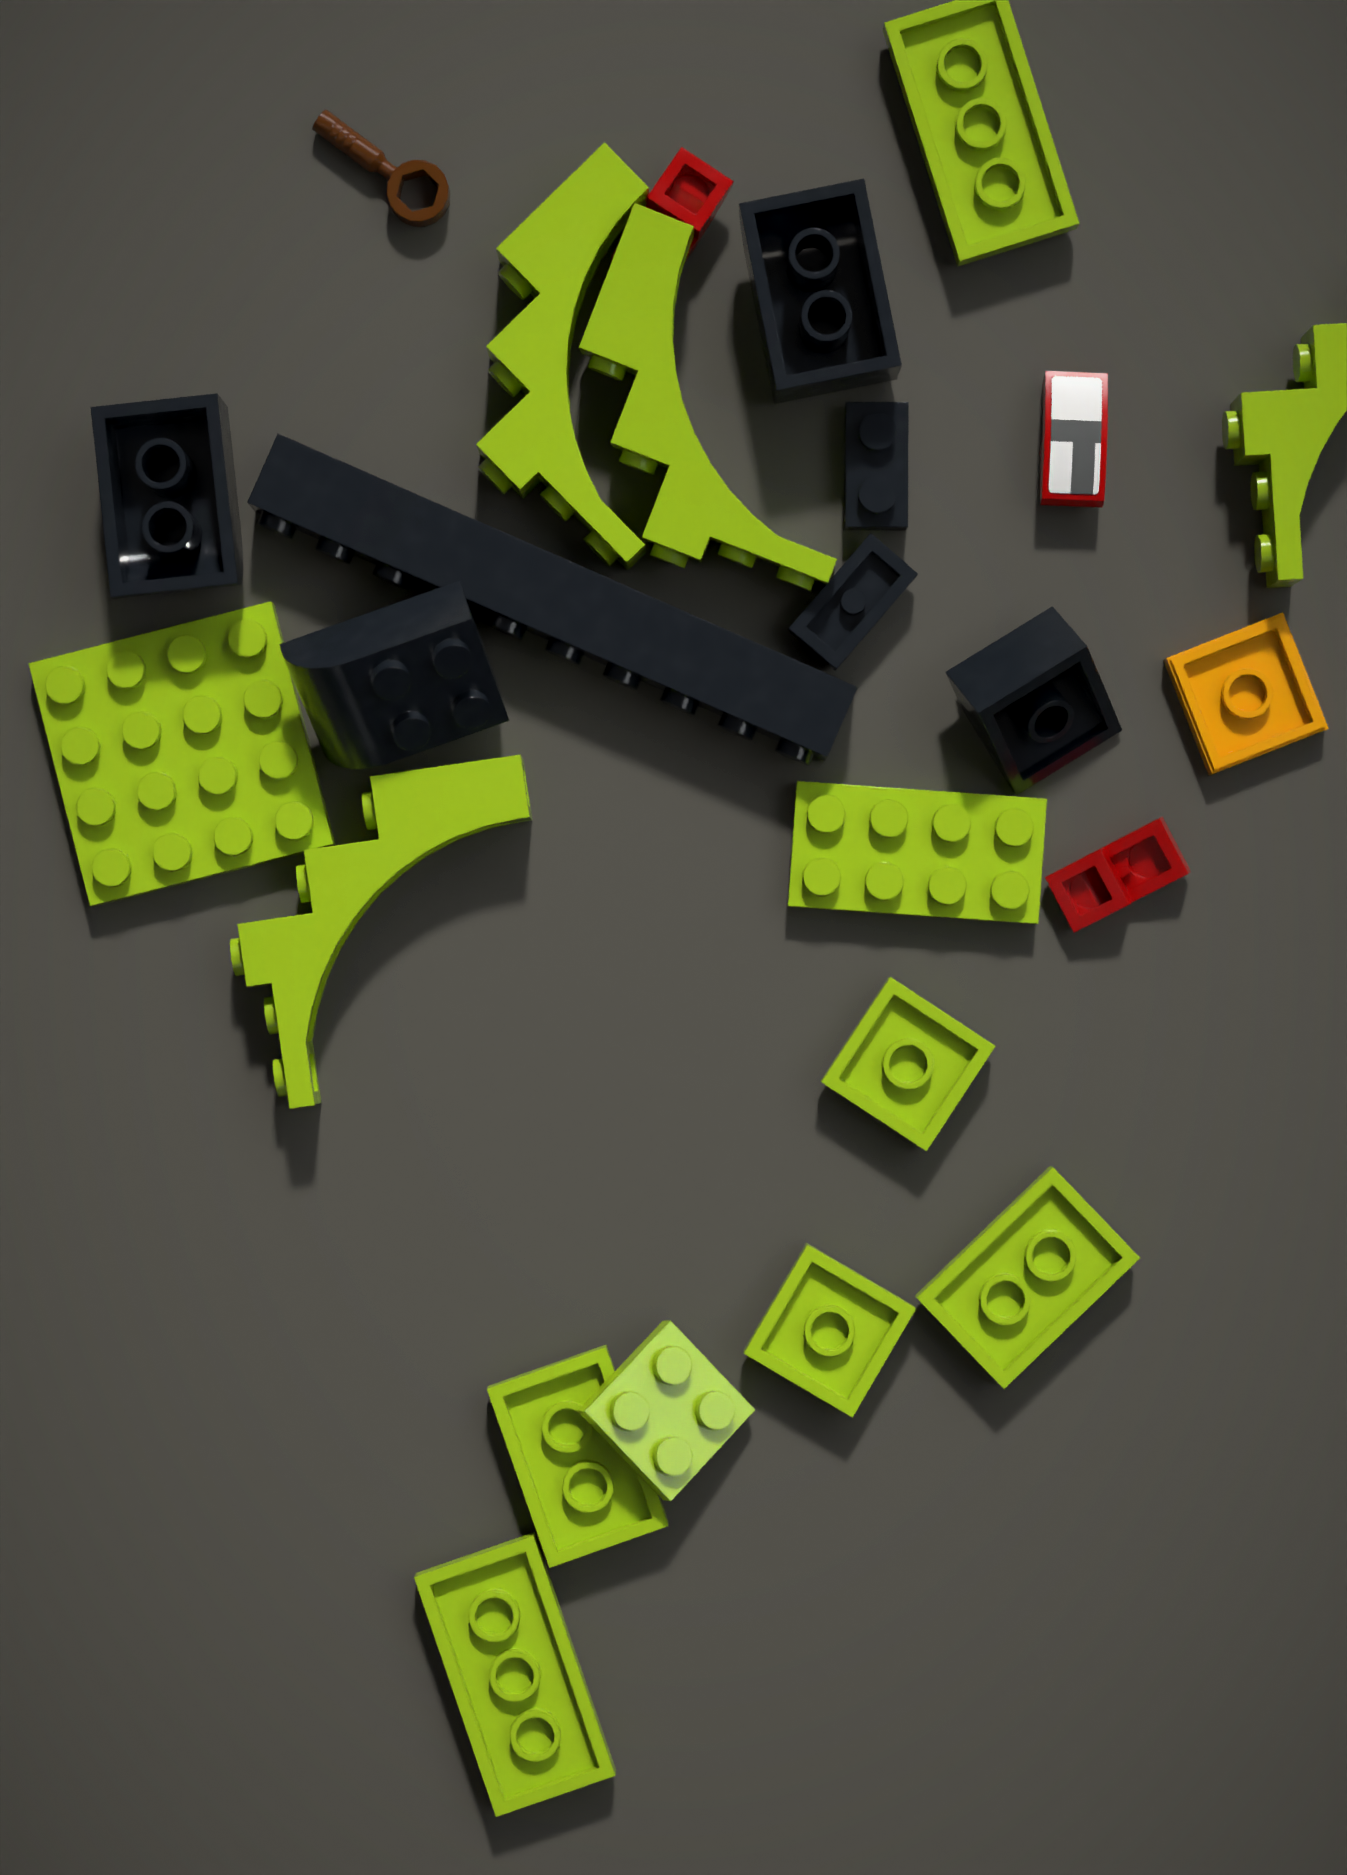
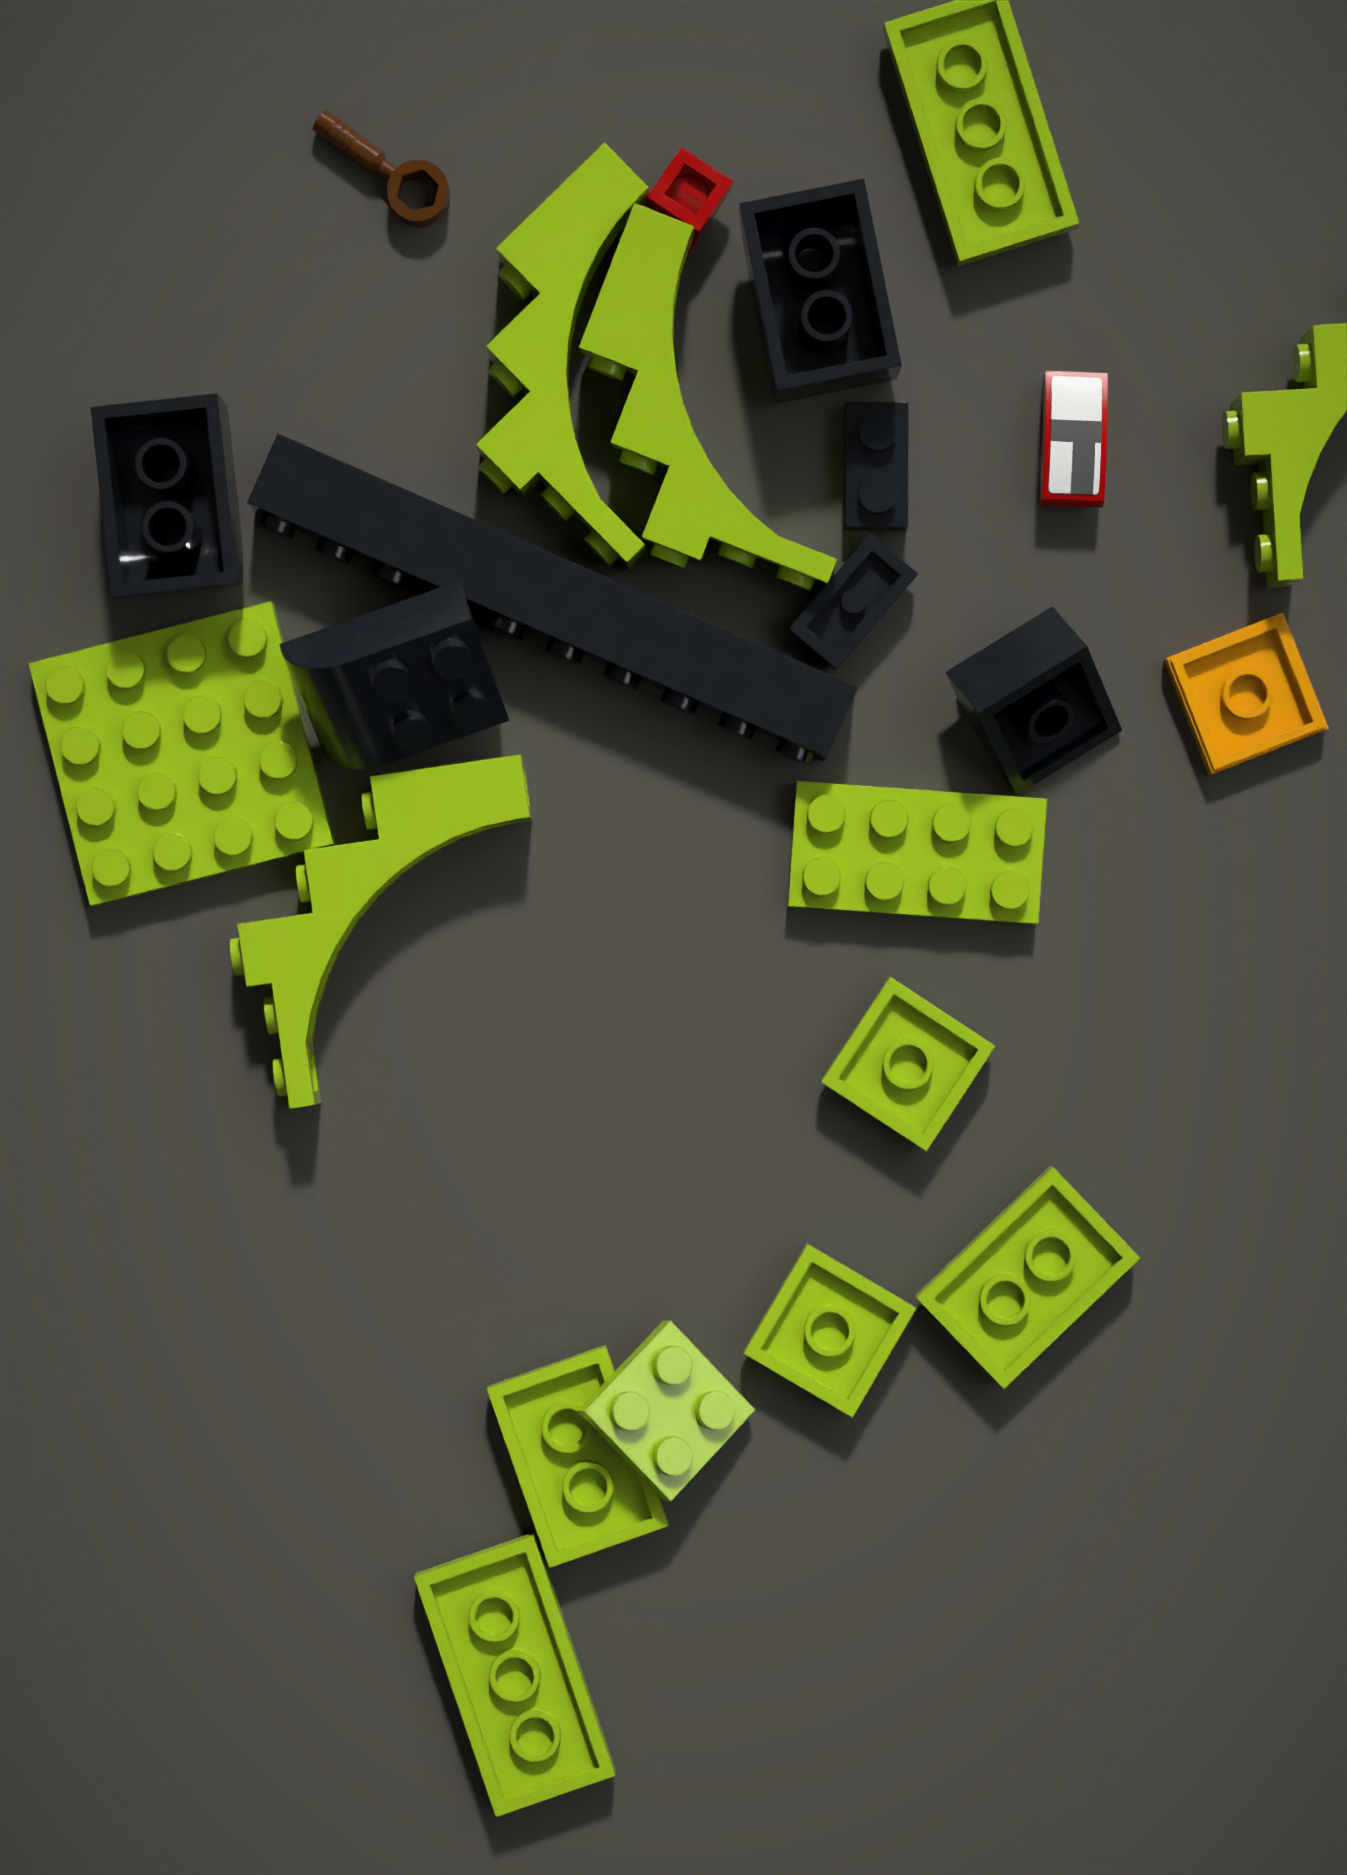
(1118, 874): red slope -> none

